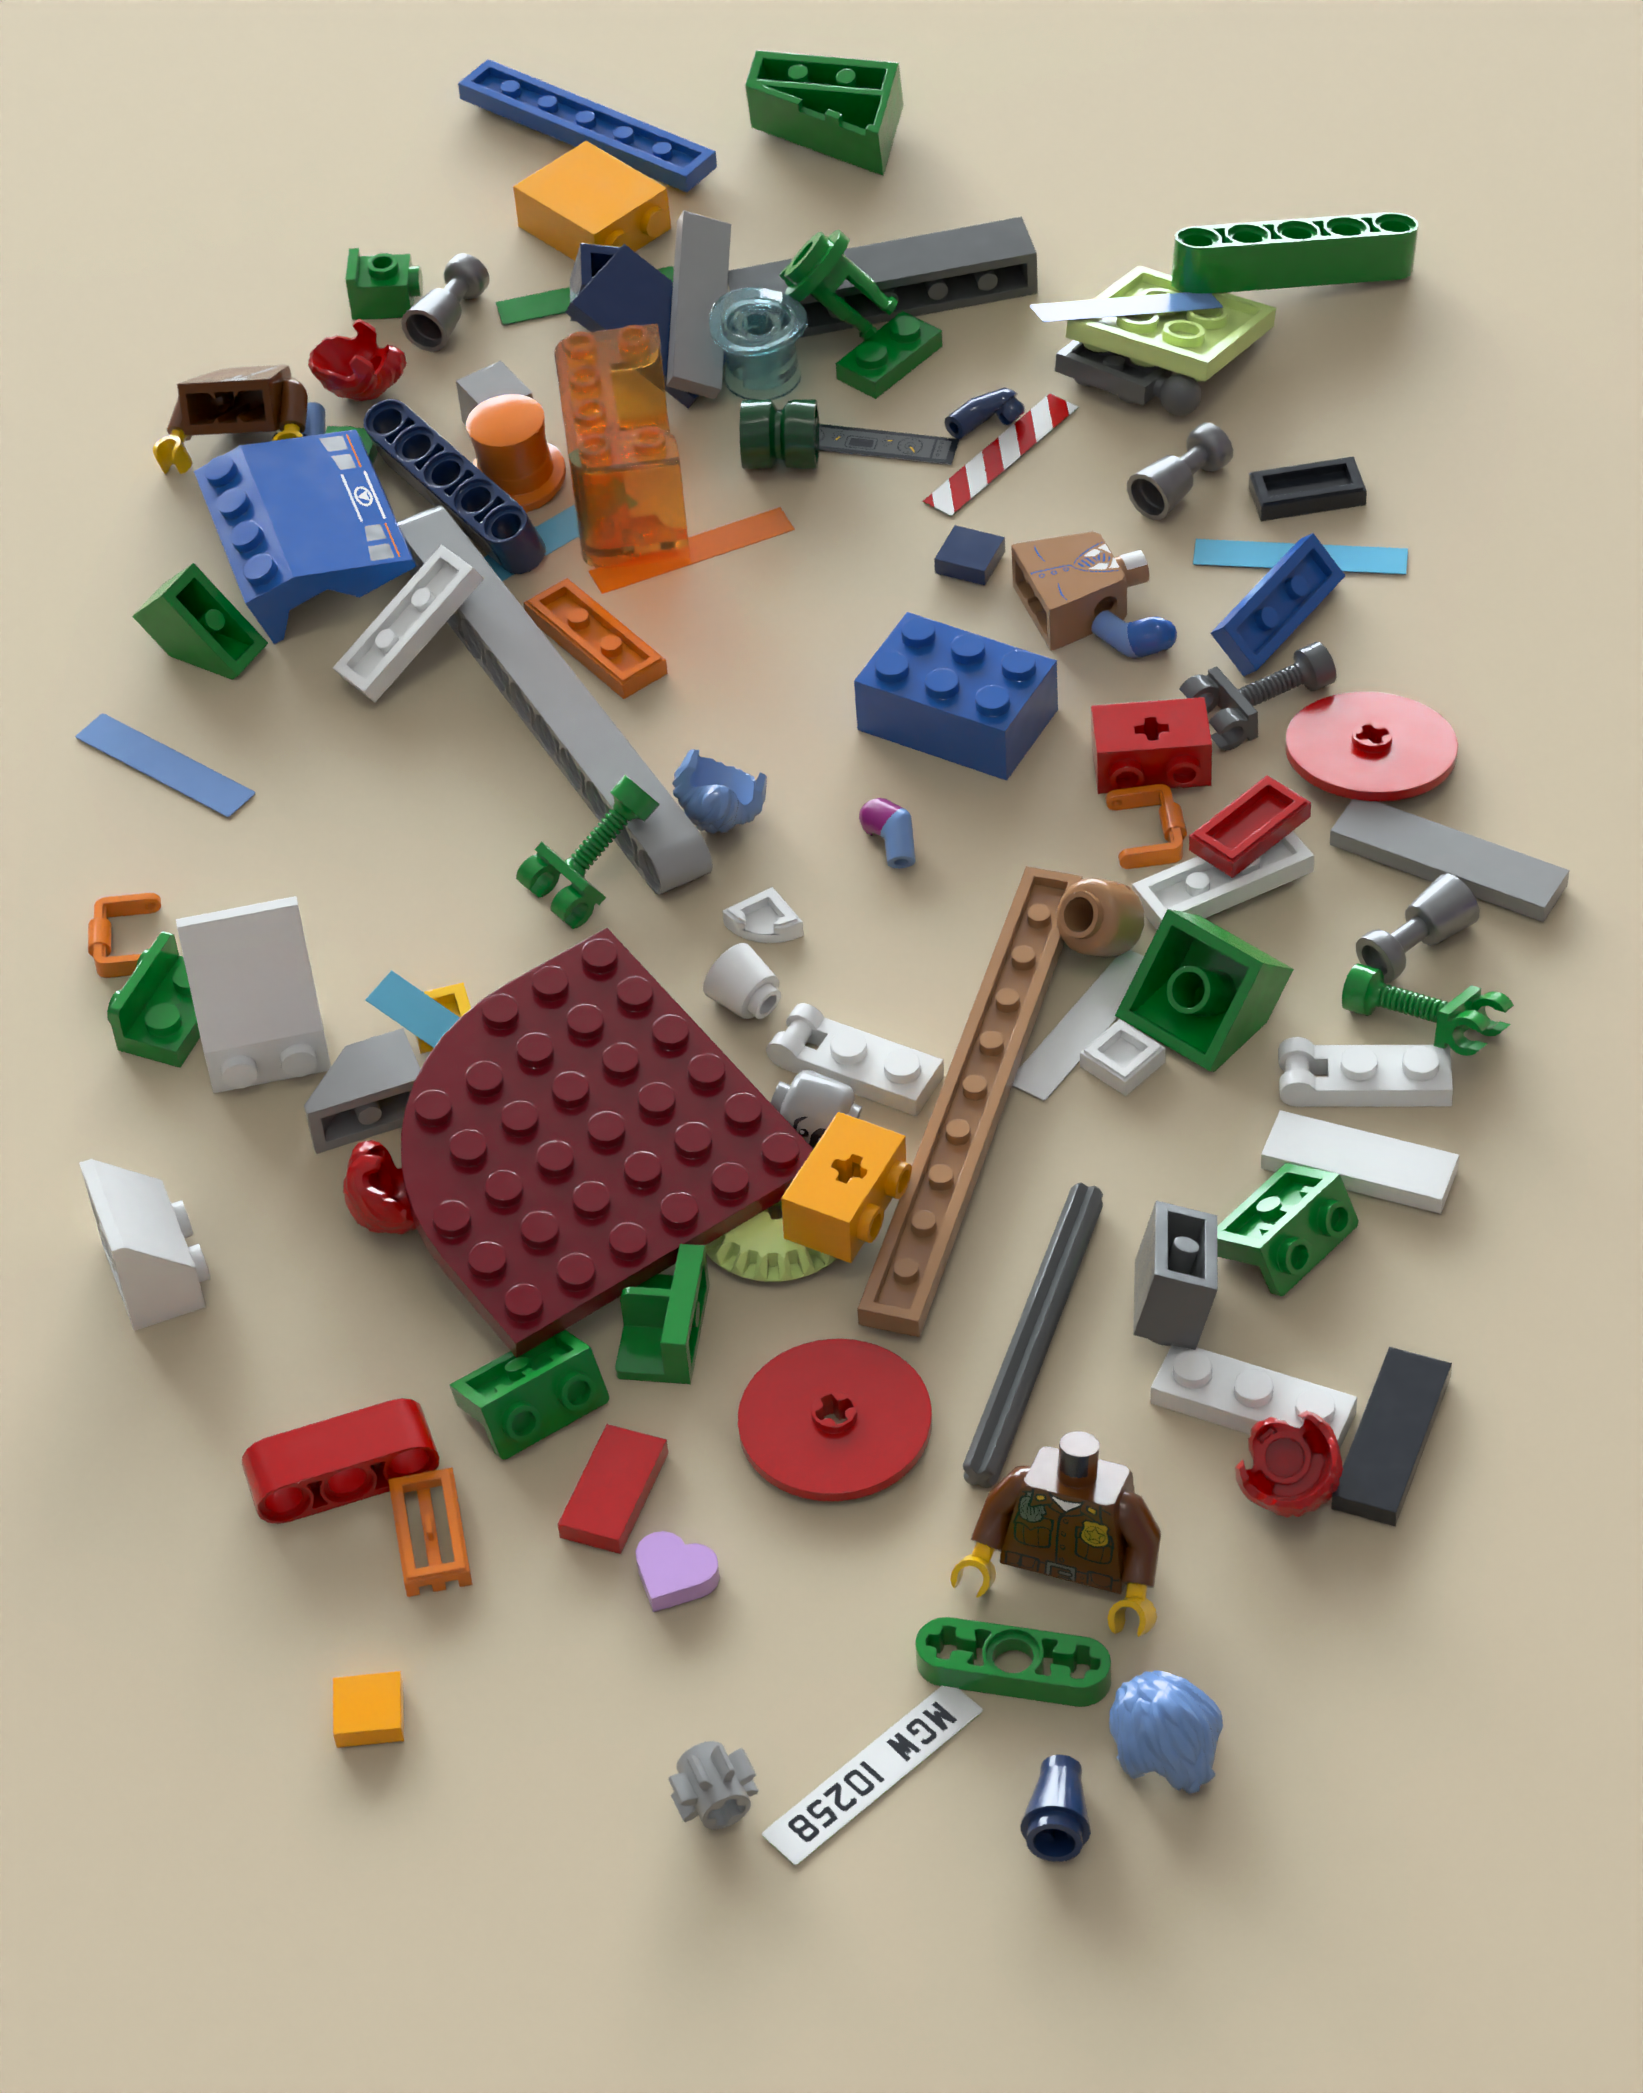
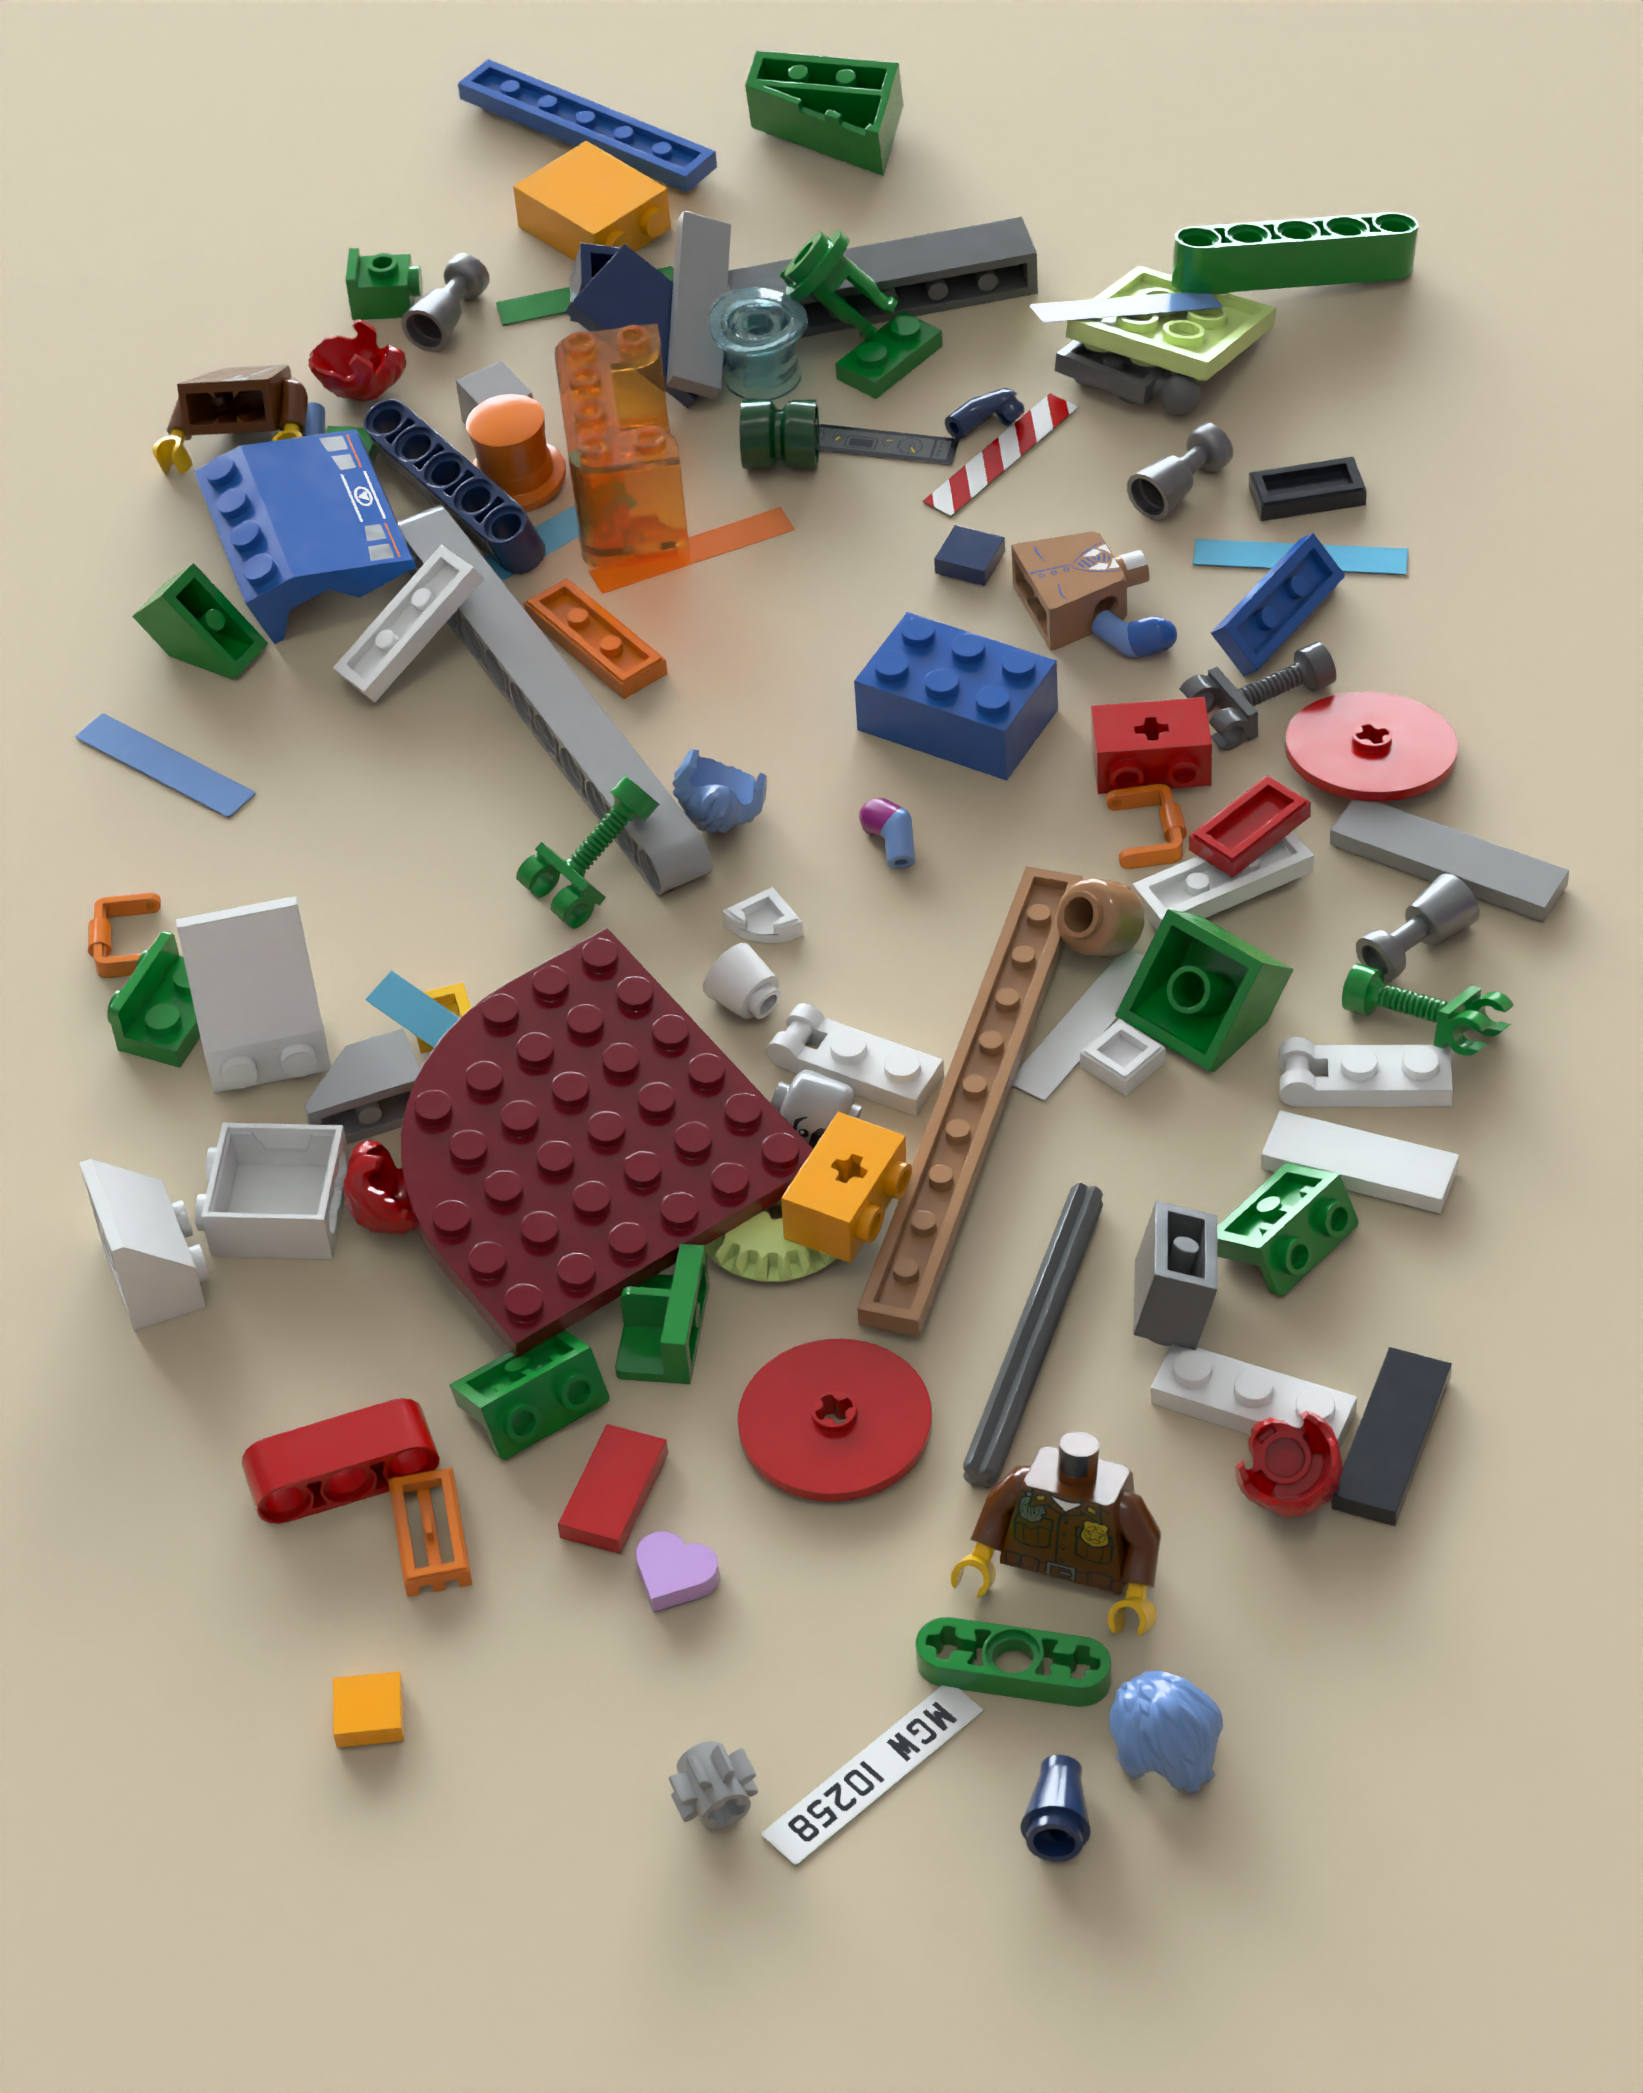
(274, 1191): none -> white piece

